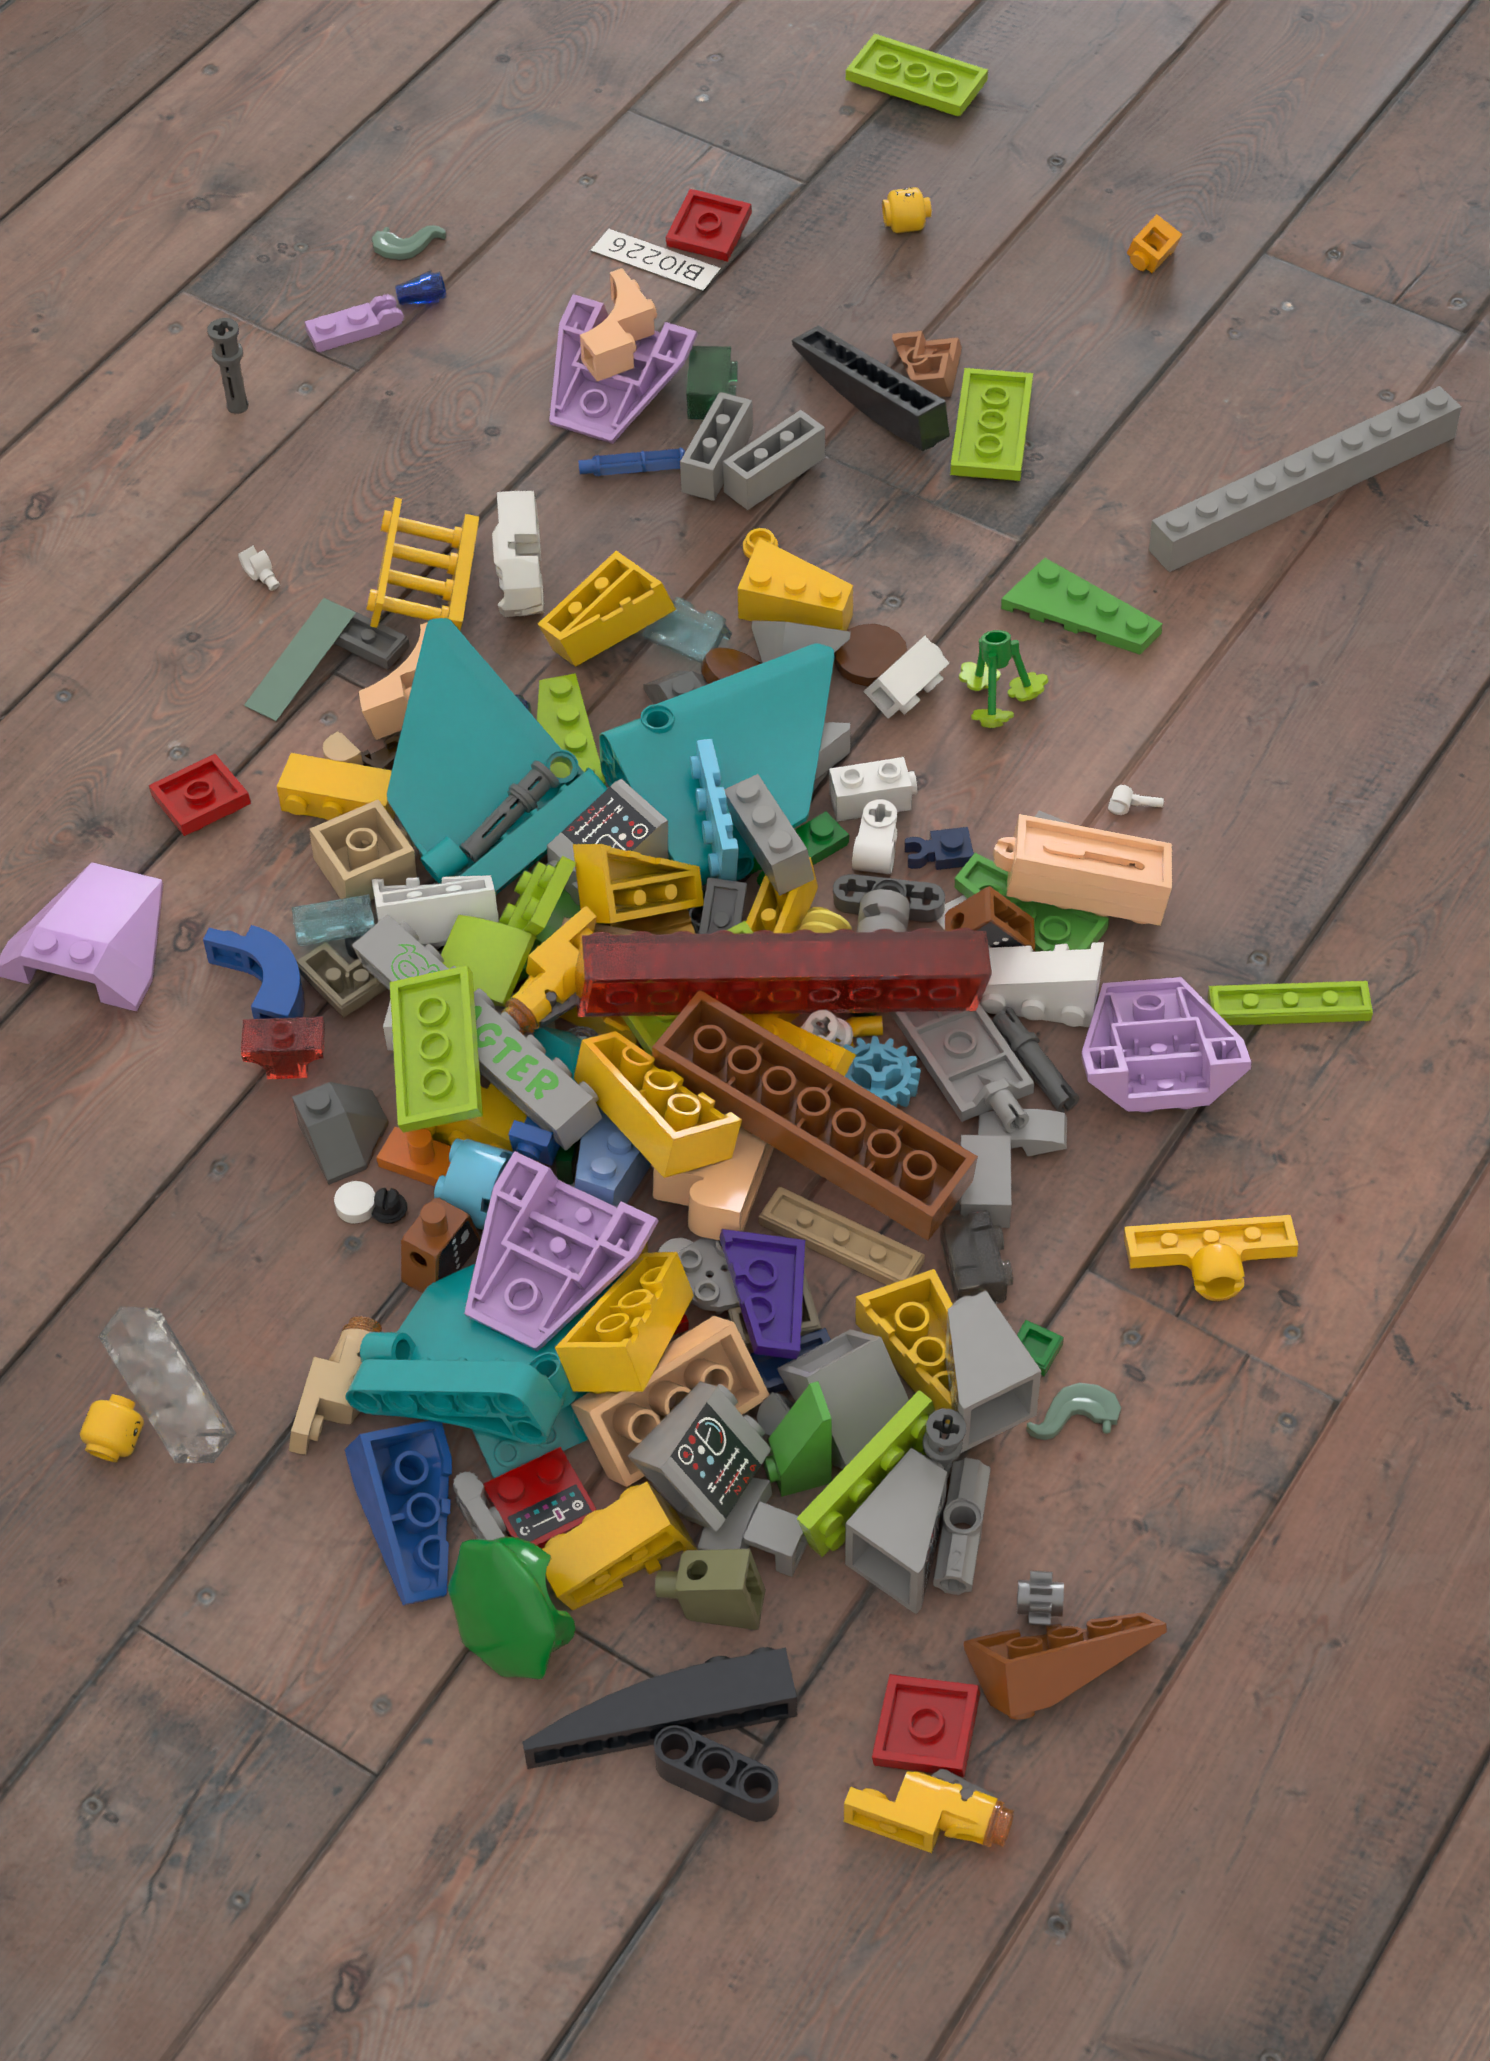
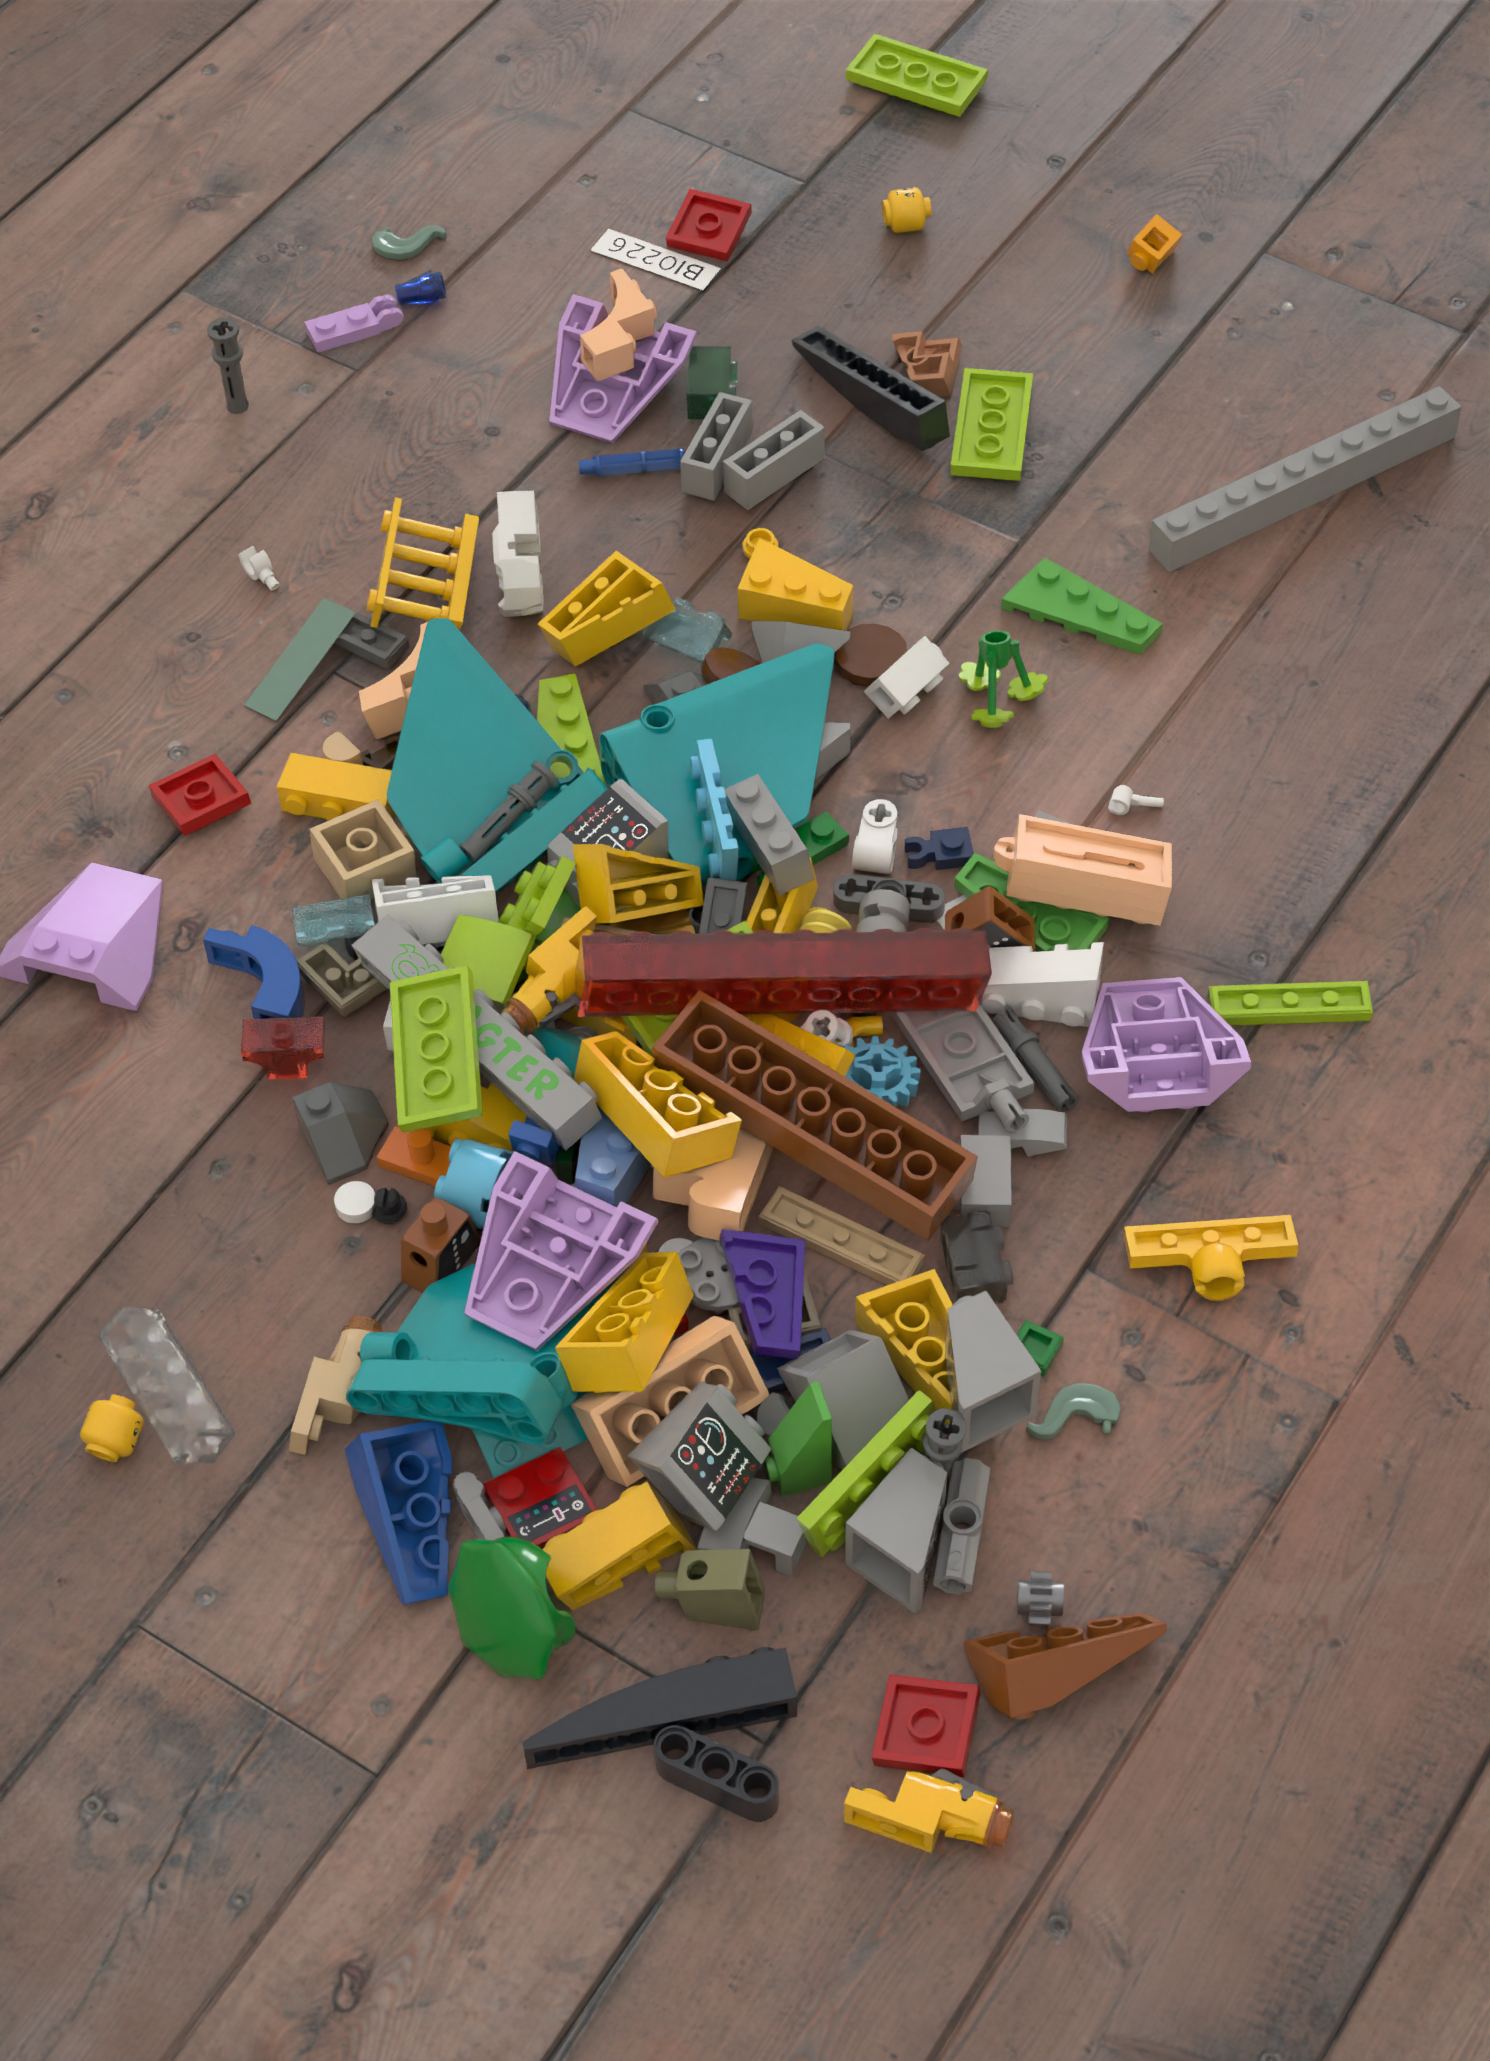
(859, 784): white brick -> none

